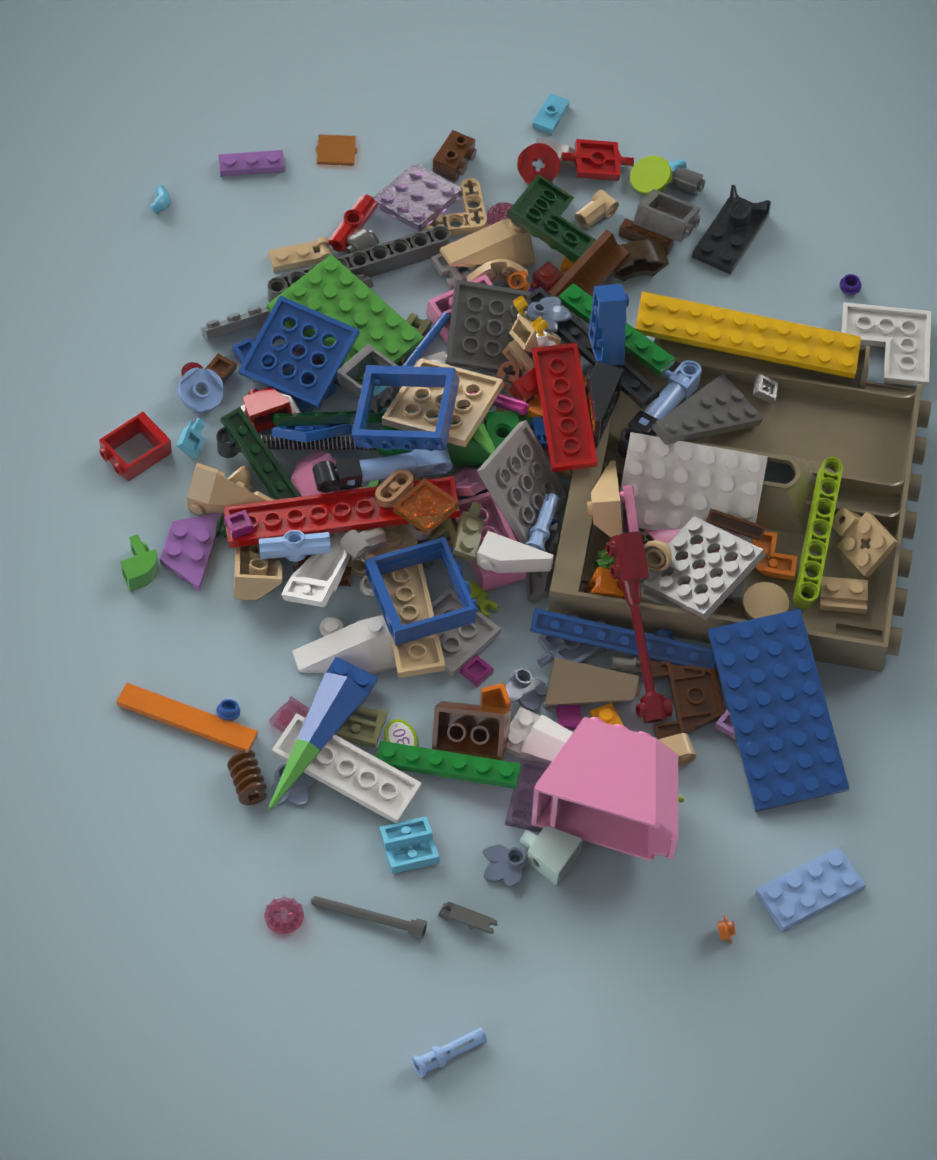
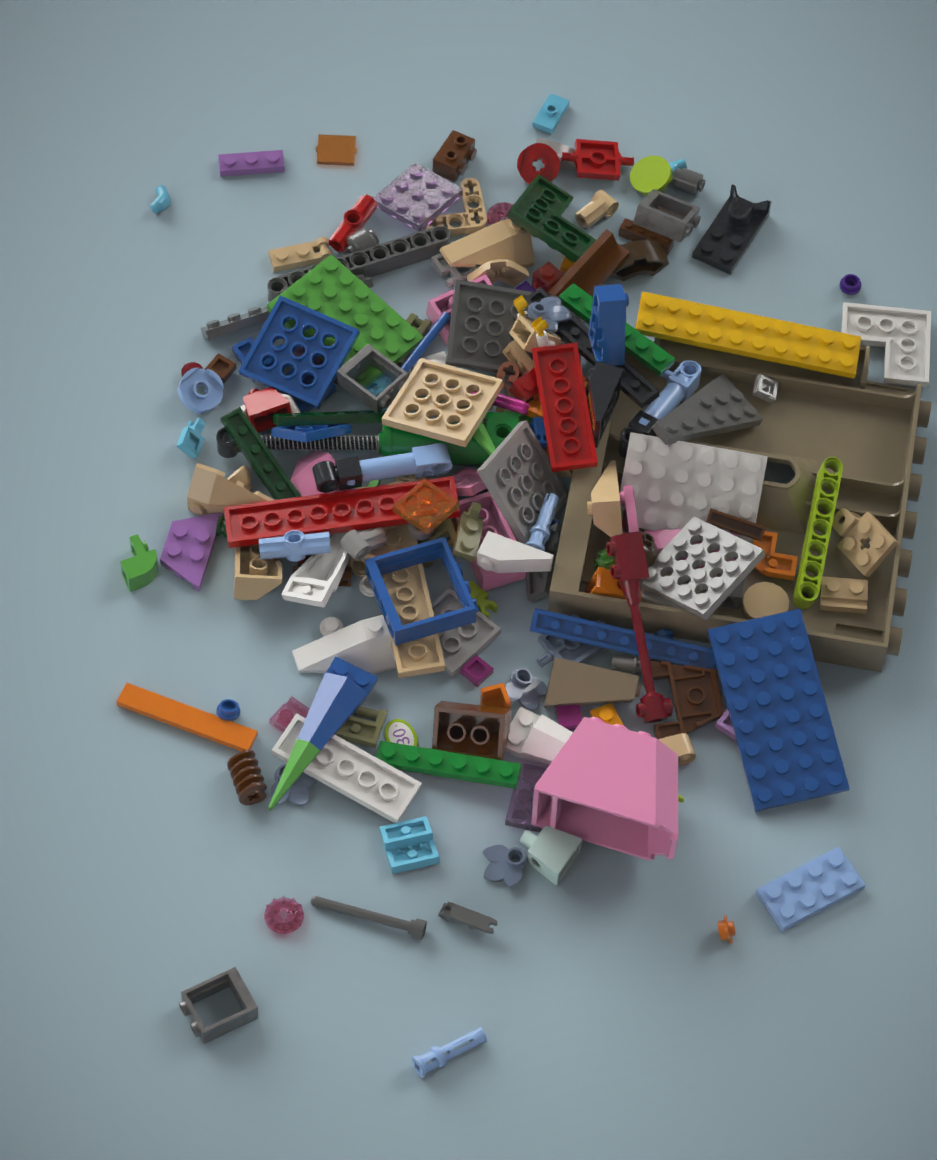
(125, 432): red window -> none
(229, 978): none -> flat silver window
(238, 524): magenta tile -> none
(391, 491): medium nougat plate -> none
(410, 377): blue window -> none
(518, 276): orange plate -> none
(657, 555): tan brick -> none

